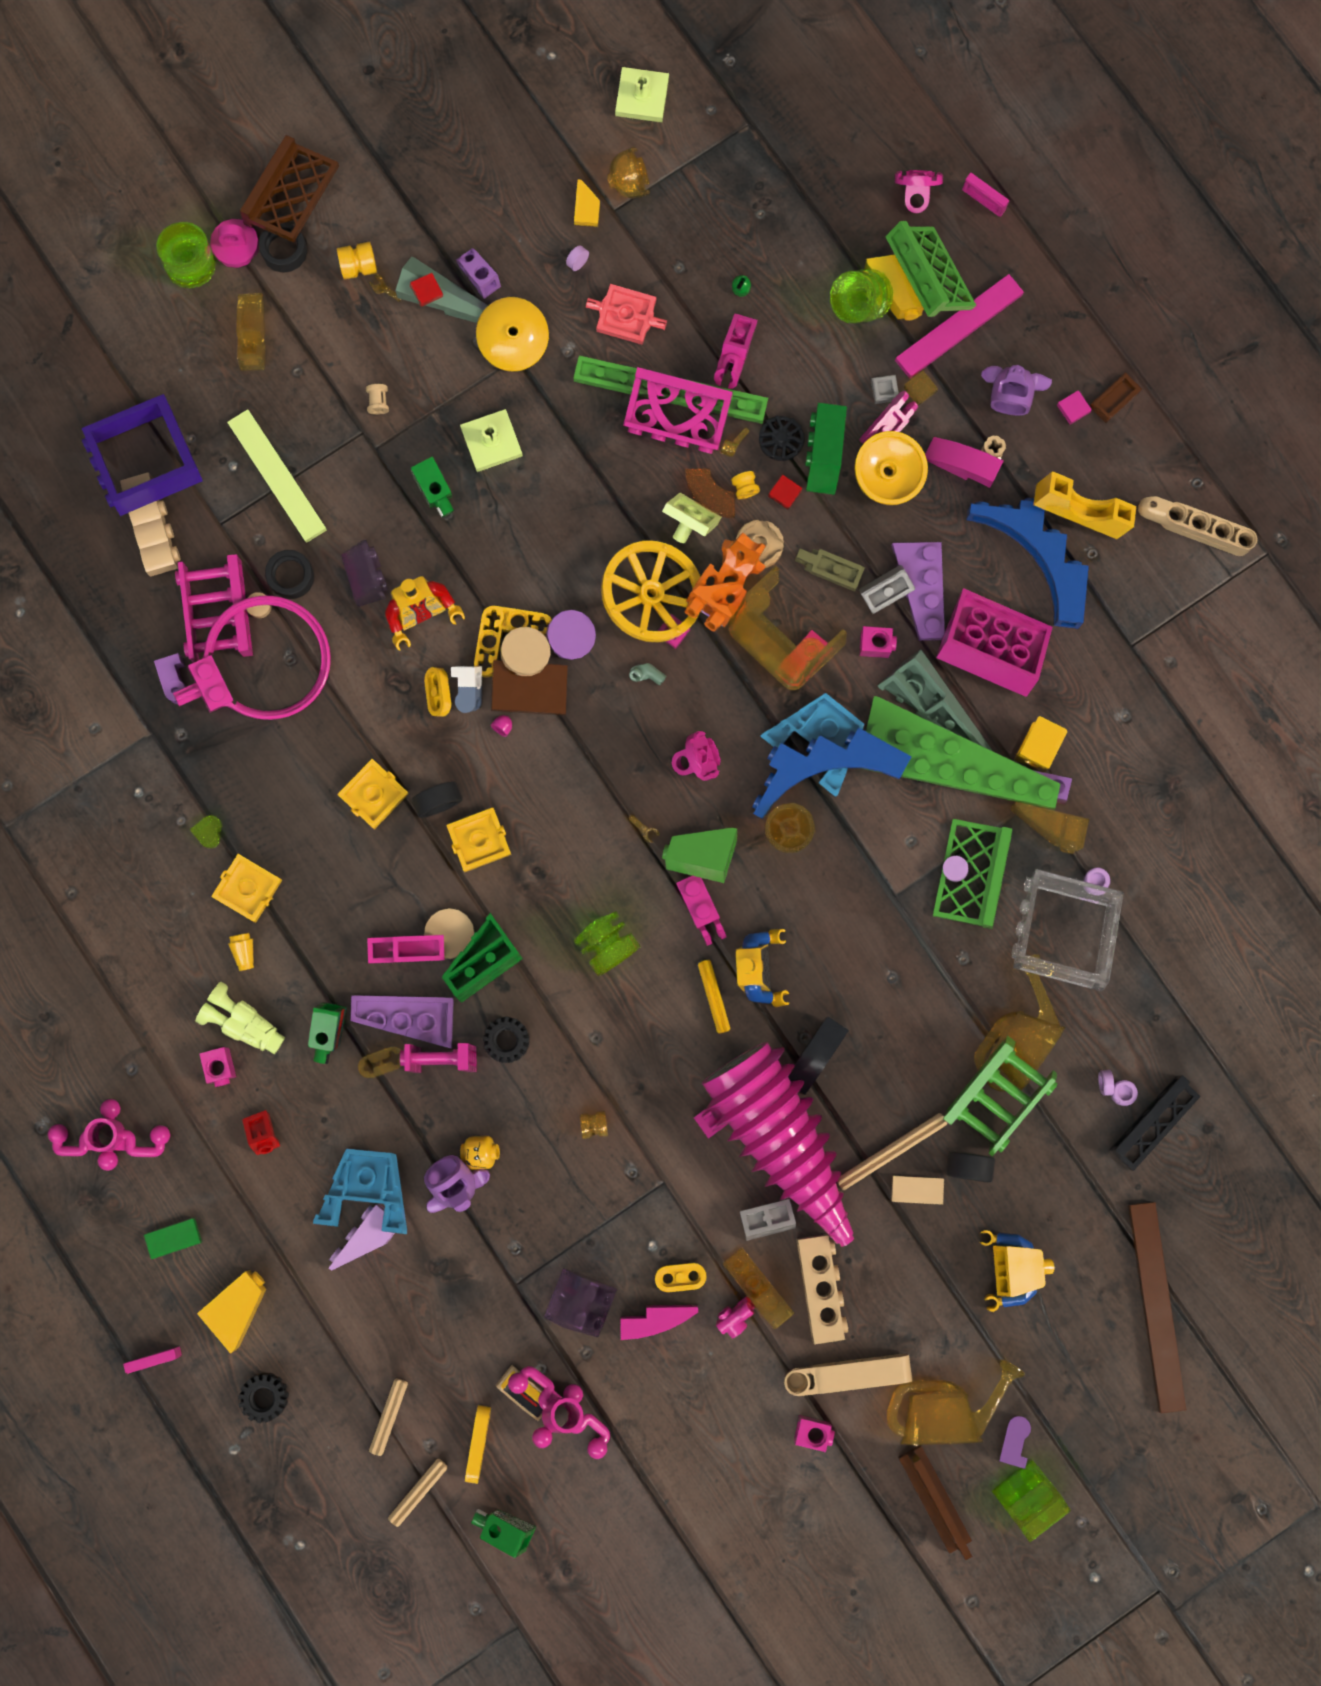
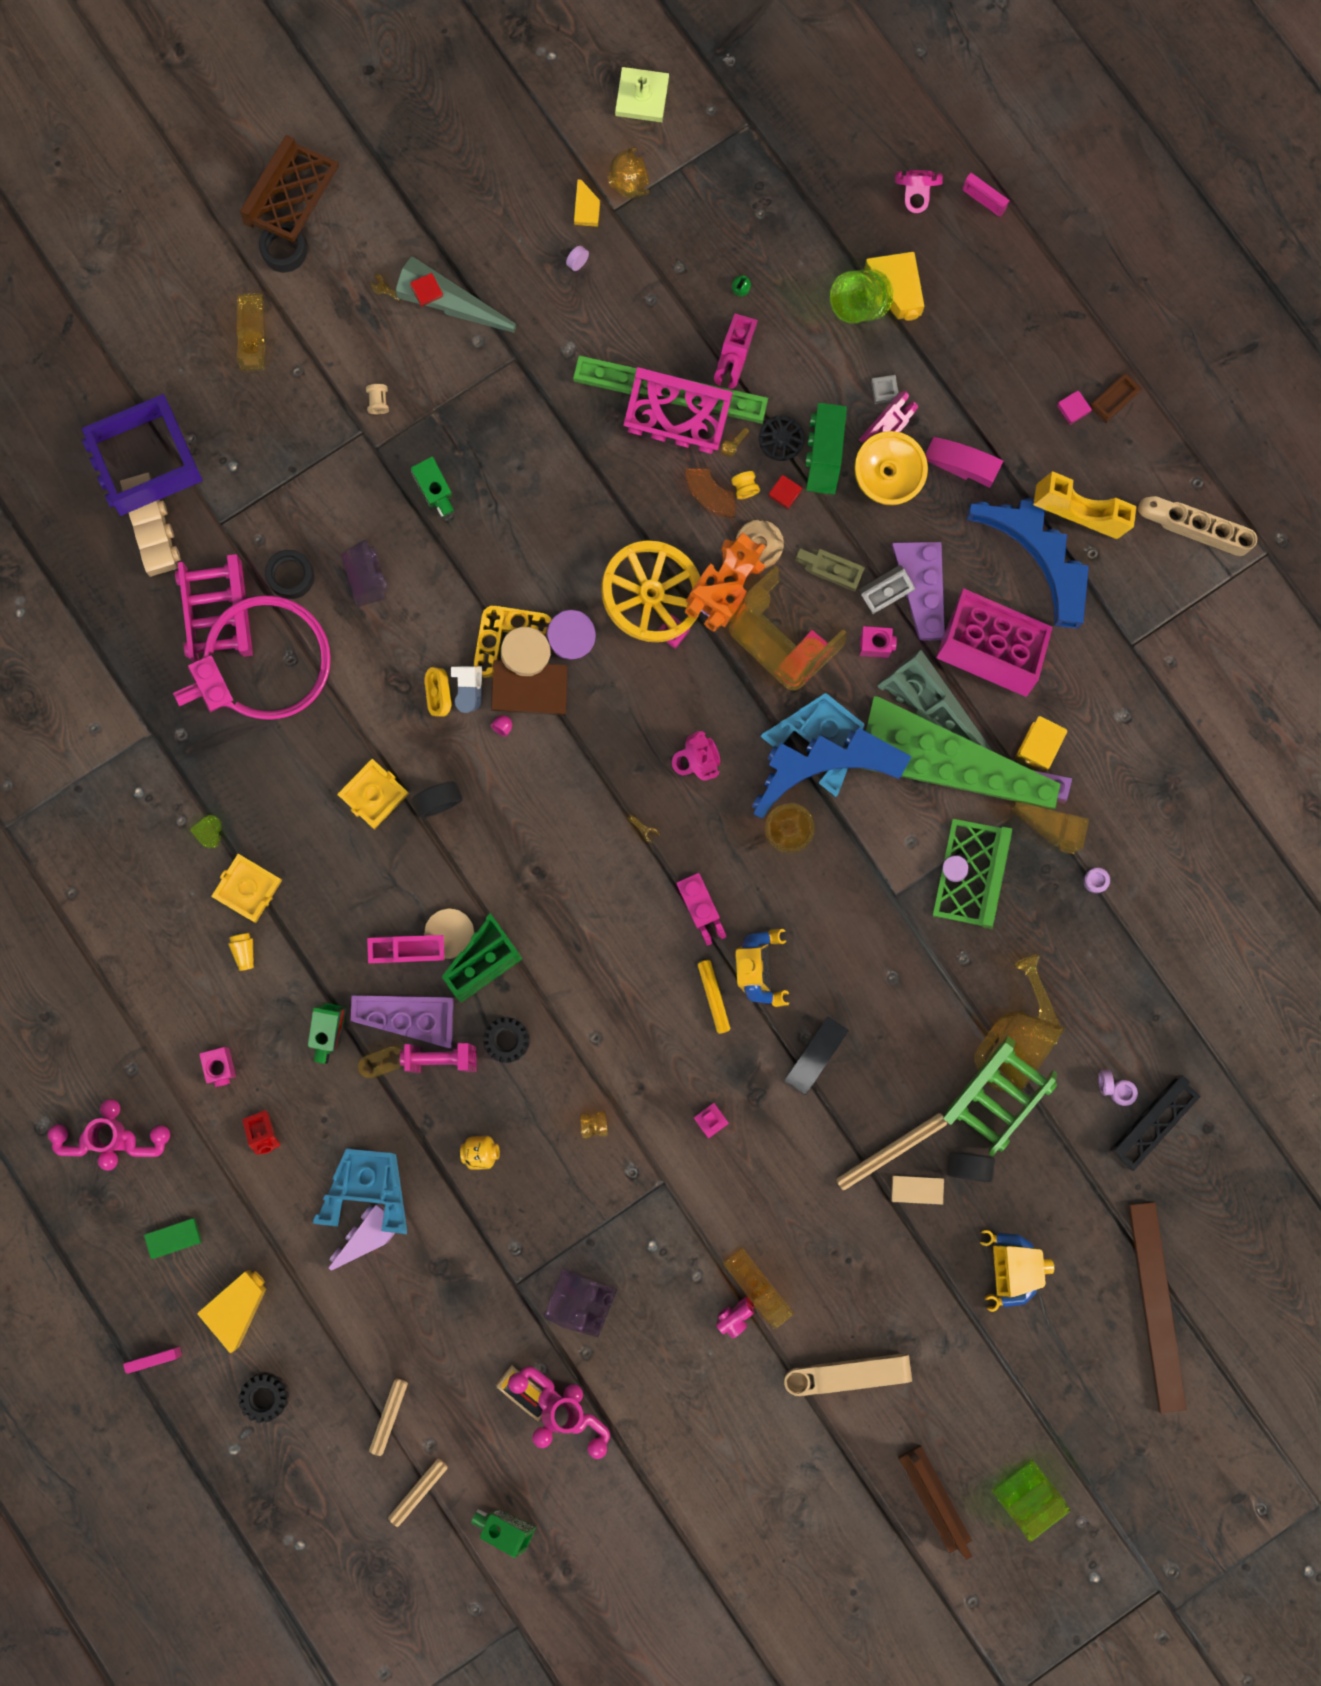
(170, 675): medium lavender leg -> none
(182, 243): clear neon green wheel -> none
(234, 243): dark pink tile -> none
(244, 1022): yellowish green piece -> none
(259, 611): tan tile -> none
(277, 476): yellowish green tile -> none
(356, 260): yellow wheel -> none
(416, 602): torso -> none
(452, 1184): medium lavender piece -> none
(477, 1444): yellow beam -> none
(478, 839): yellow plate -> none
(479, 272): medium lavender leg -> none
(491, 440): yellowish green tile -> none
(509, 351): yellow dish -> none
(606, 943): clear neon green wheel -> none
(626, 314): coral plate -> none
(646, 671): sand green arm -> none
(657, 1320): dark pink slope -> none
(680, 1277): yellow plate -> none
(691, 517): yellowish green tile -> none
(702, 853): bright green slope -> none
(768, 1219): light grey hinge -> none
(780, 1134): dark pink cone -> none
(803, 1427): dark pink brick -> none
(821, 1330): tan brick -> none
(920, 388): clear yellow tile -> none
(923, 277): bright green fence -> none
(946, 1414): clear yellow piece -> none
(959, 326): dark pink tile -> none
(997, 445): tan bush -> none
(1014, 388): medium lavender piece -> none
(1017, 1431): medium lavender leg -> none
(1080, 890): clear window -> none

